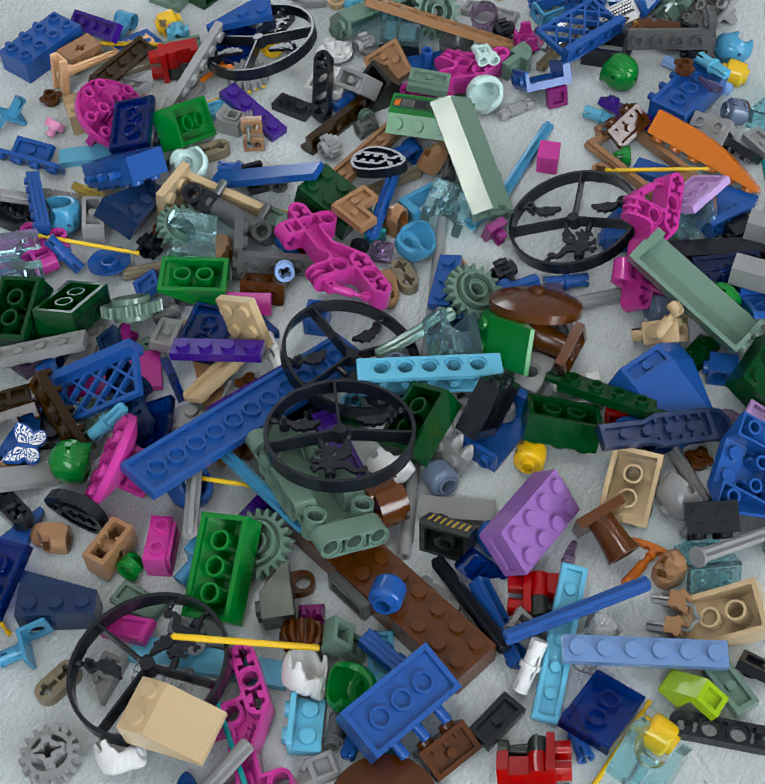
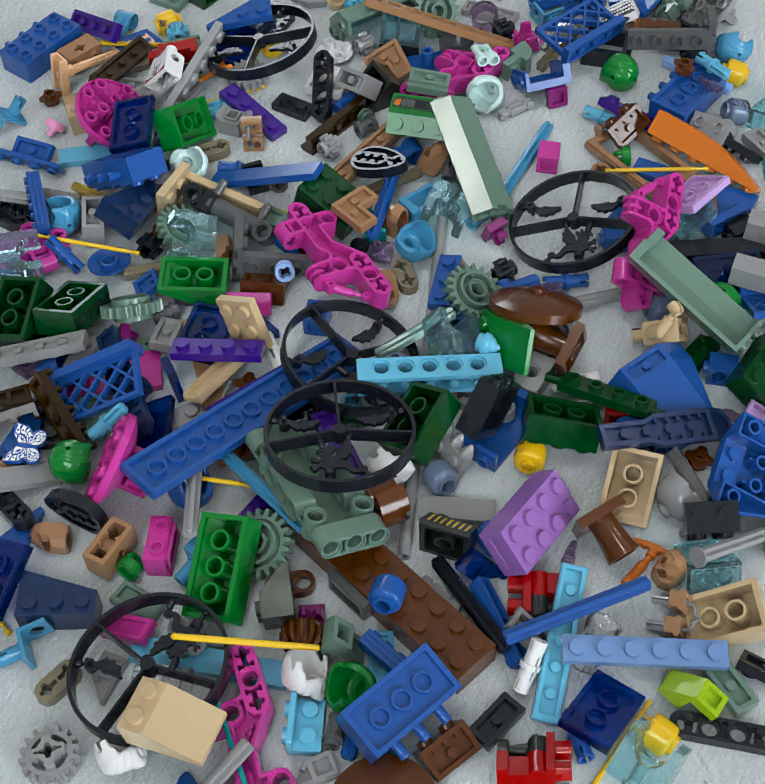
(170, 65): none -> white torso
(486, 343): none -> medium azure plate

